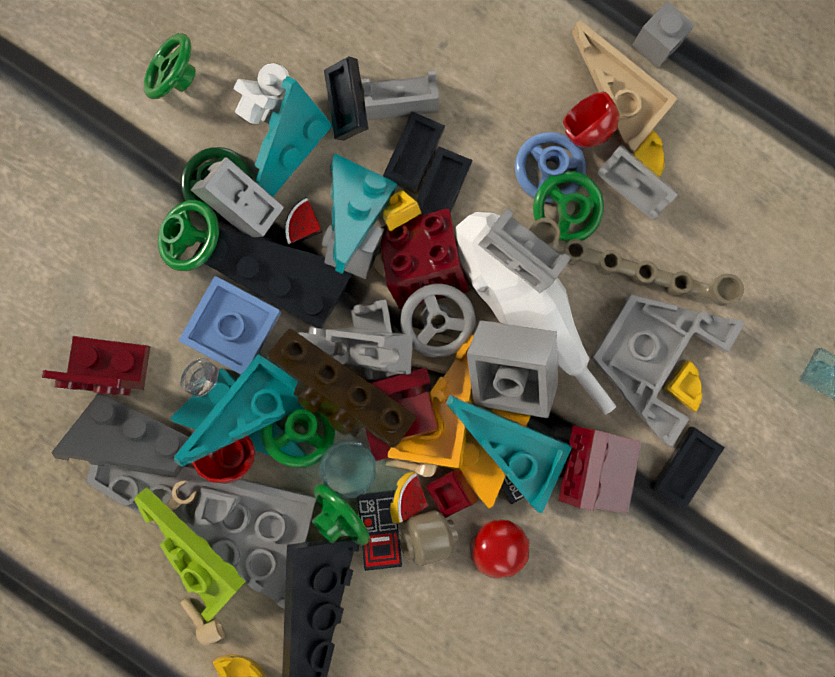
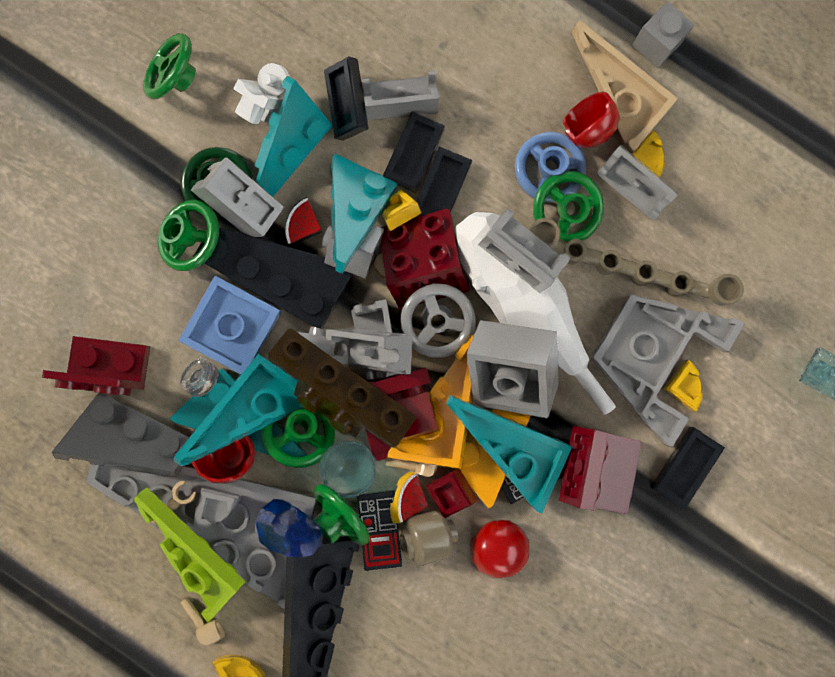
(288, 530): none -> clear blue rock

